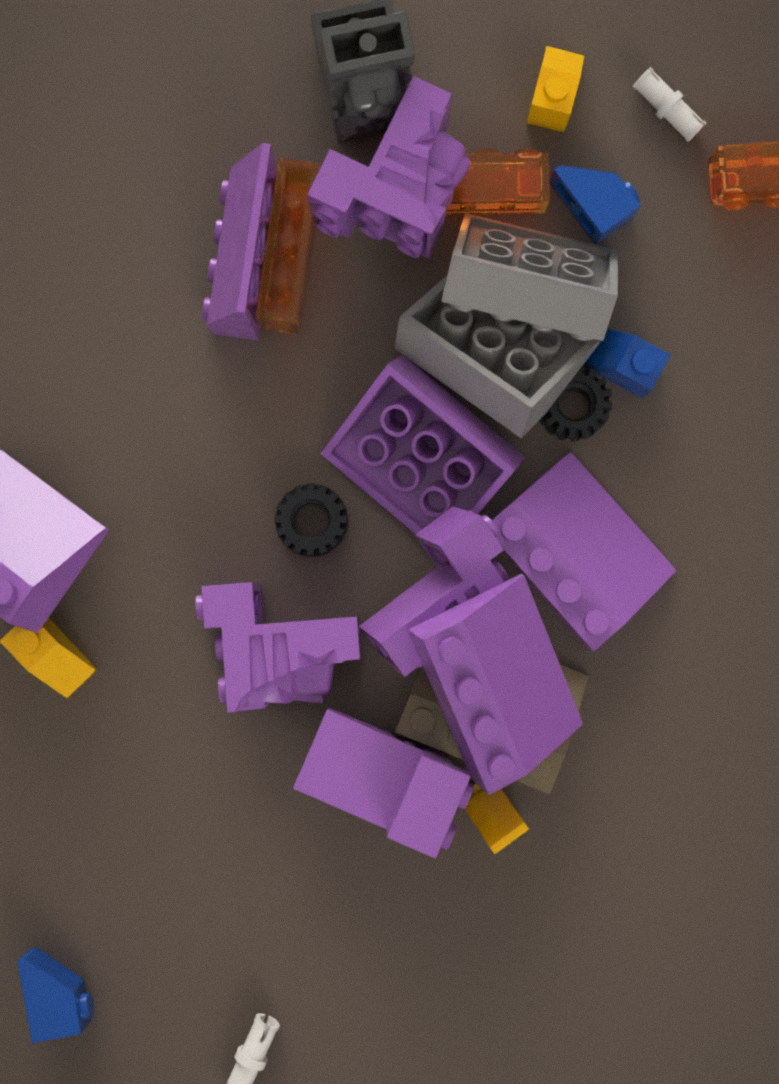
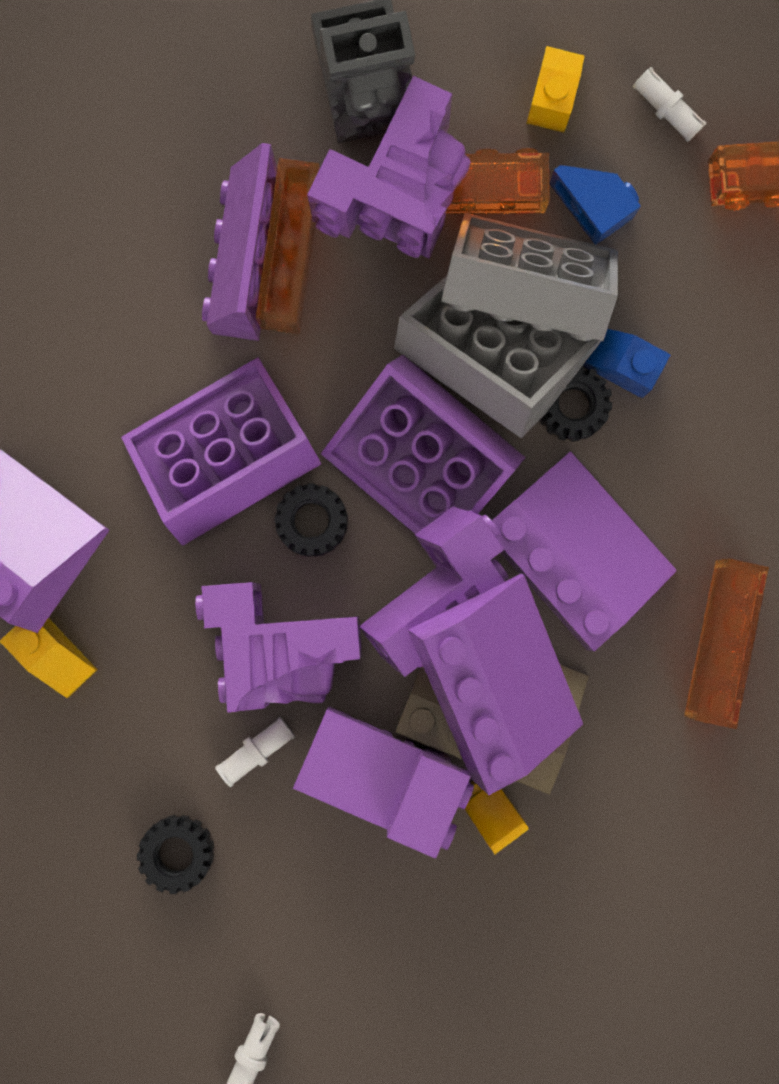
(53, 997): blue slope -> none
(161, 875): none -> black tyre
(219, 452): none -> medium lavender slope
(255, 752): none -> white pin
(726, 642): none -> clear orange brick

